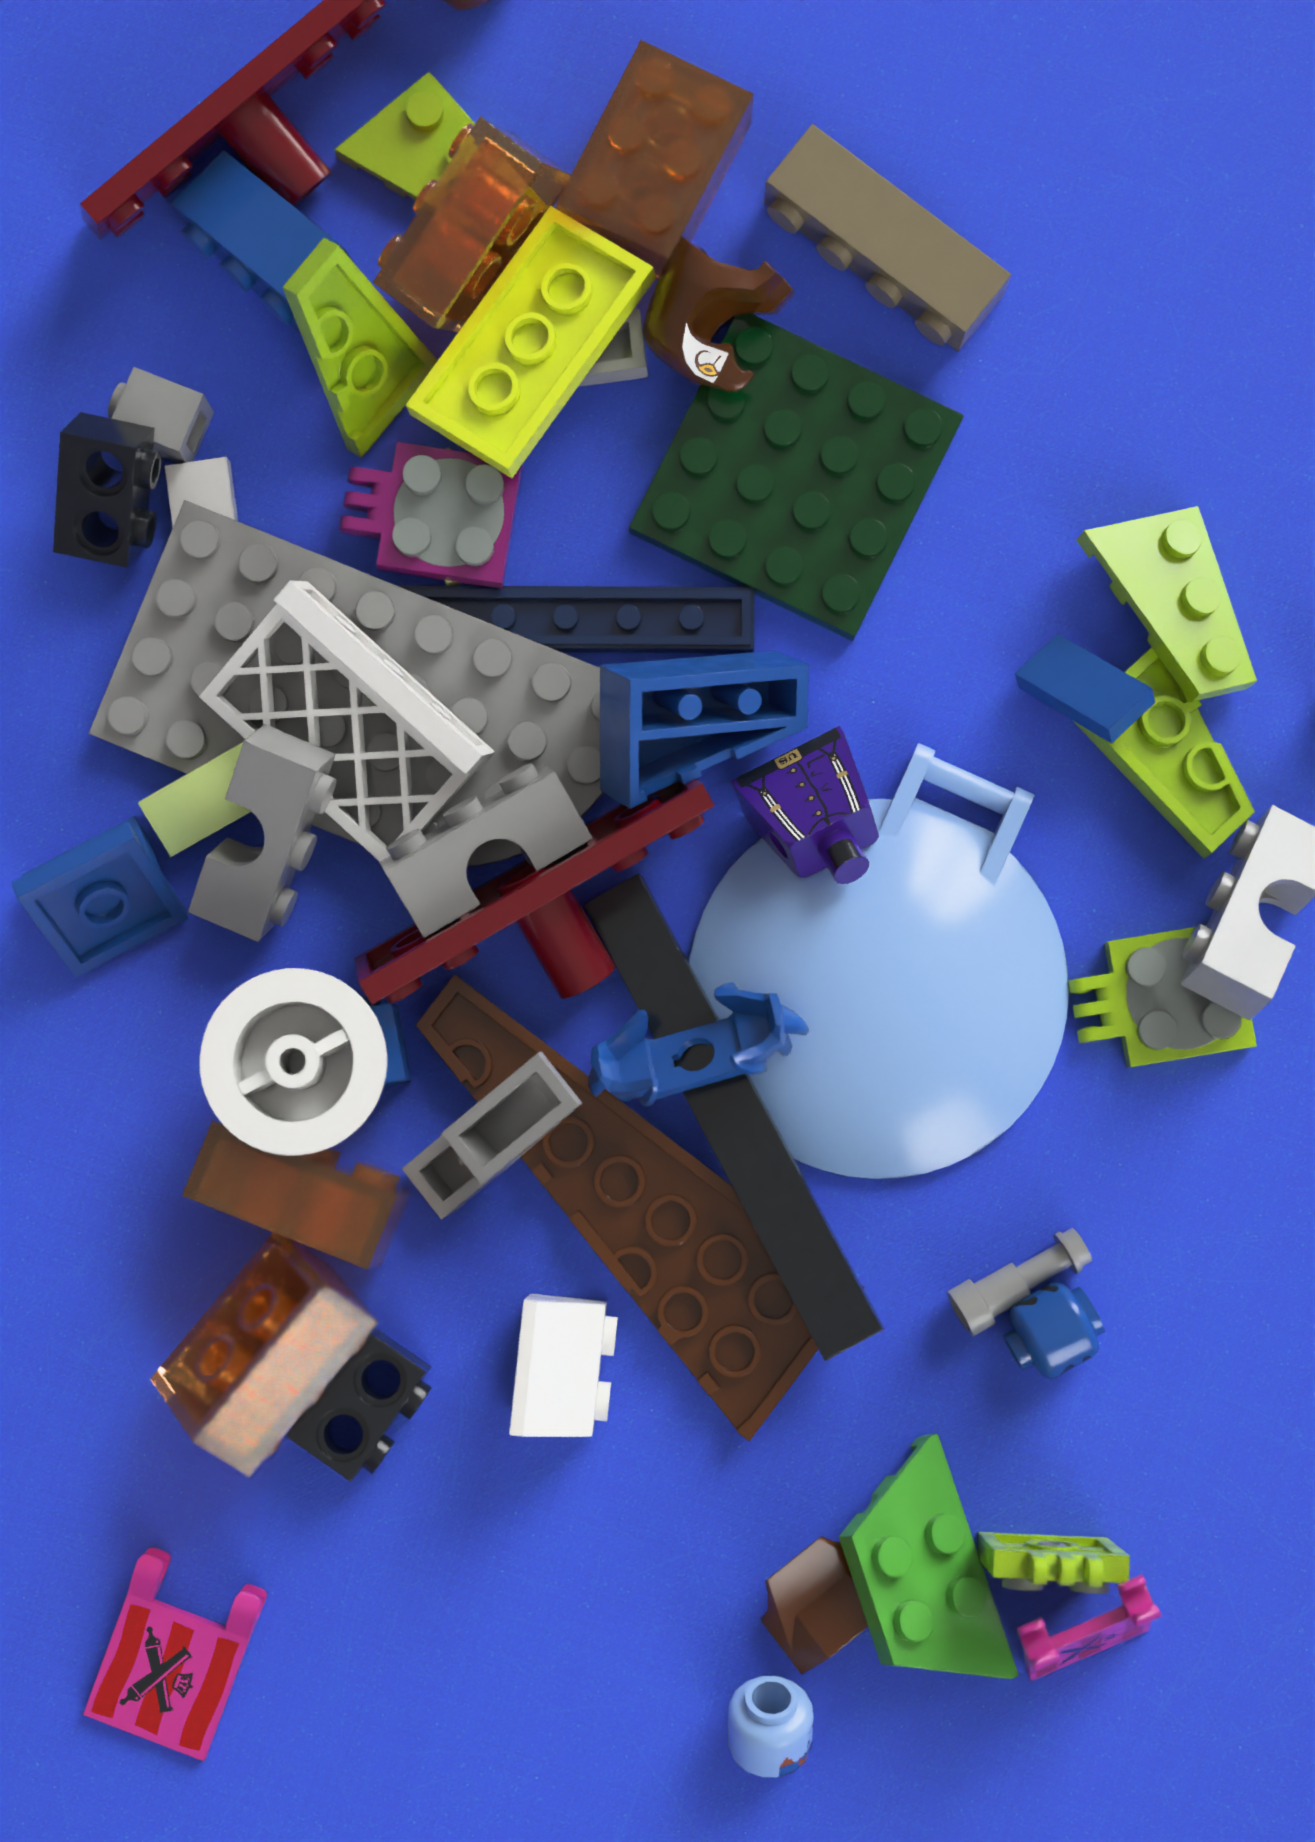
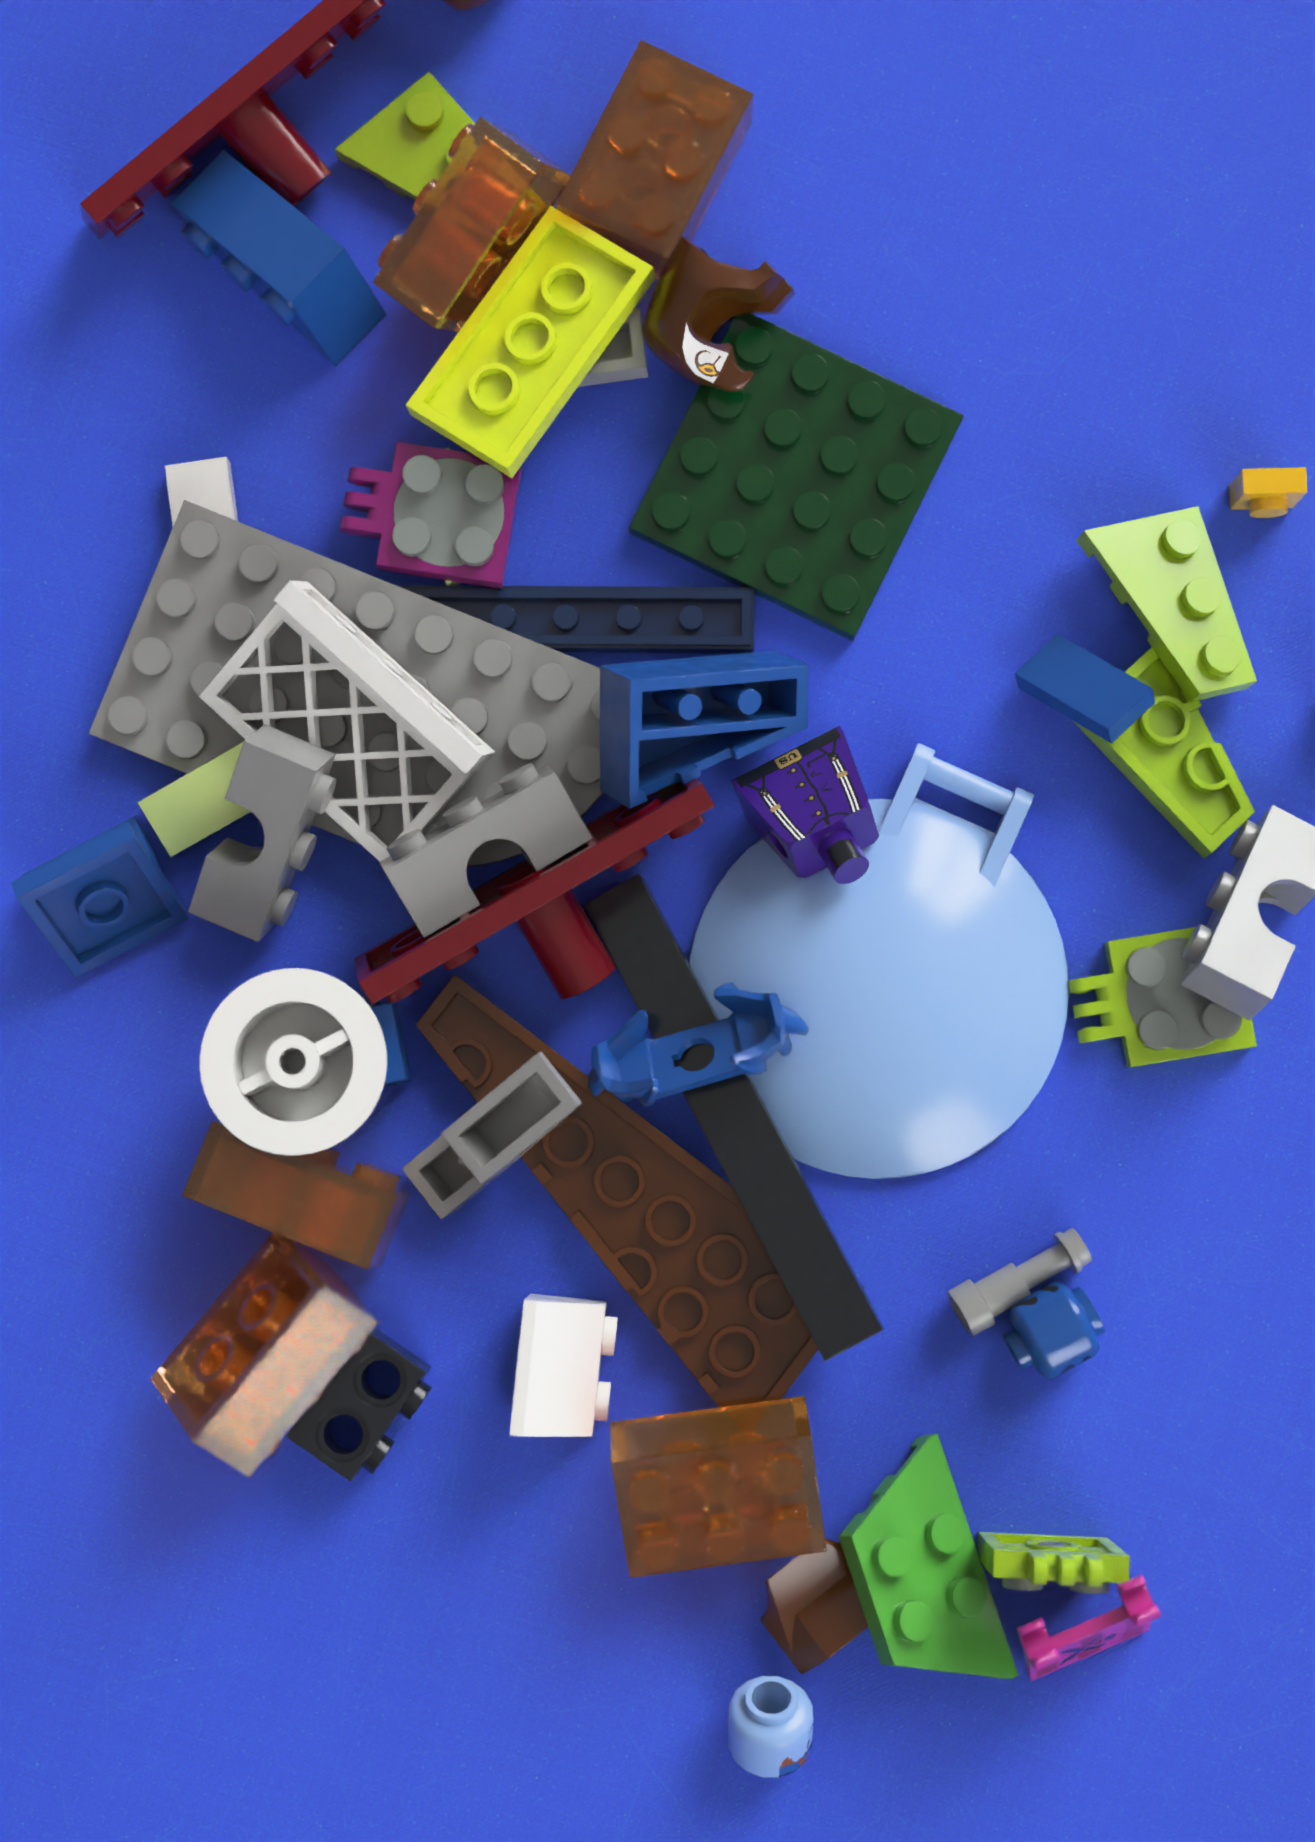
(91, 486): black brick -> none
(168, 1667): flag -> none
(172, 409): light grey brick -> none
(356, 343): lime wing -> none
(717, 1486): none -> clear orange brick
(884, 239): dark tan brick -> none
(1268, 490): none -> yellow plate

